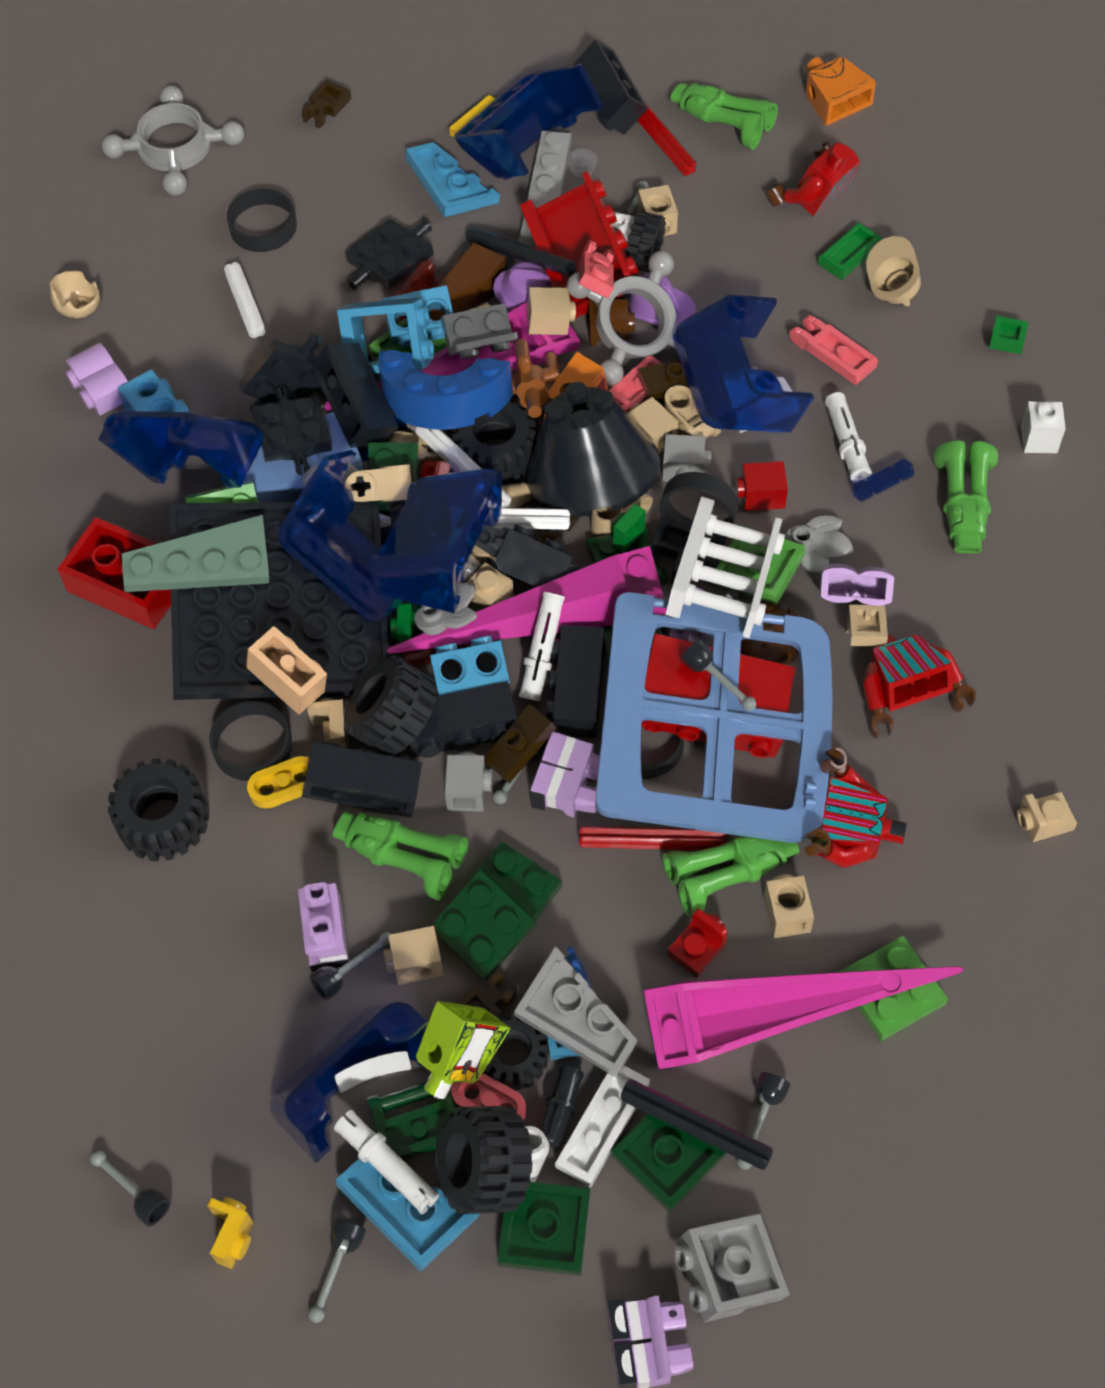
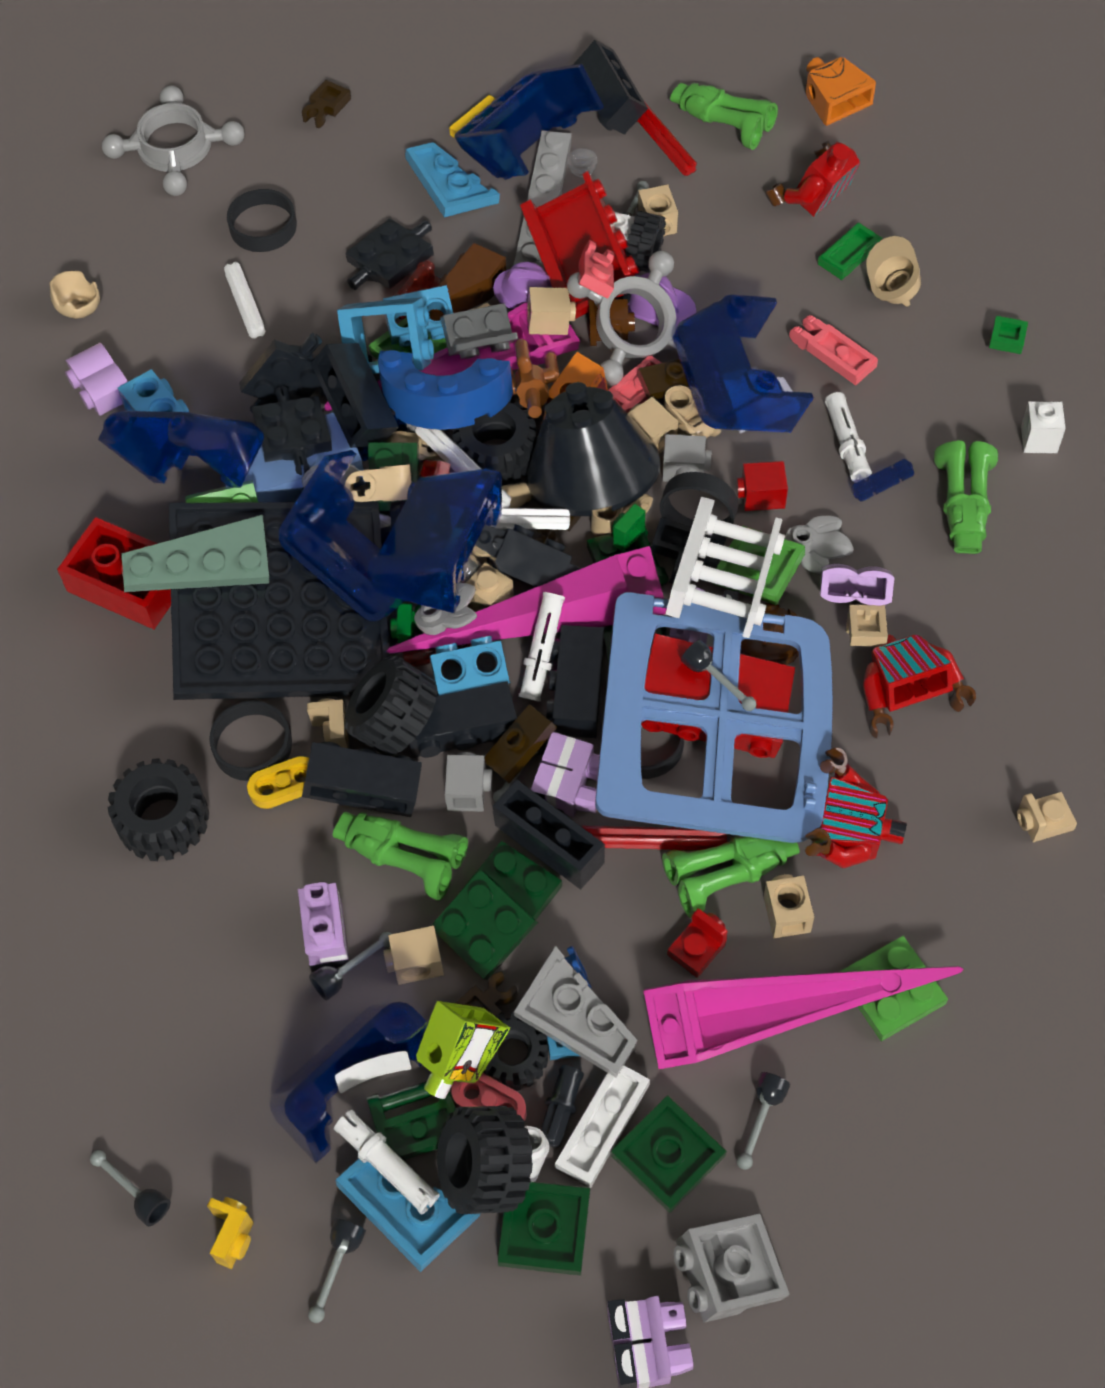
(286, 670): light nougat brick -> none
(521, 251): black piece -> none
(549, 834): none -> black brick
(696, 1124): black axle -> none

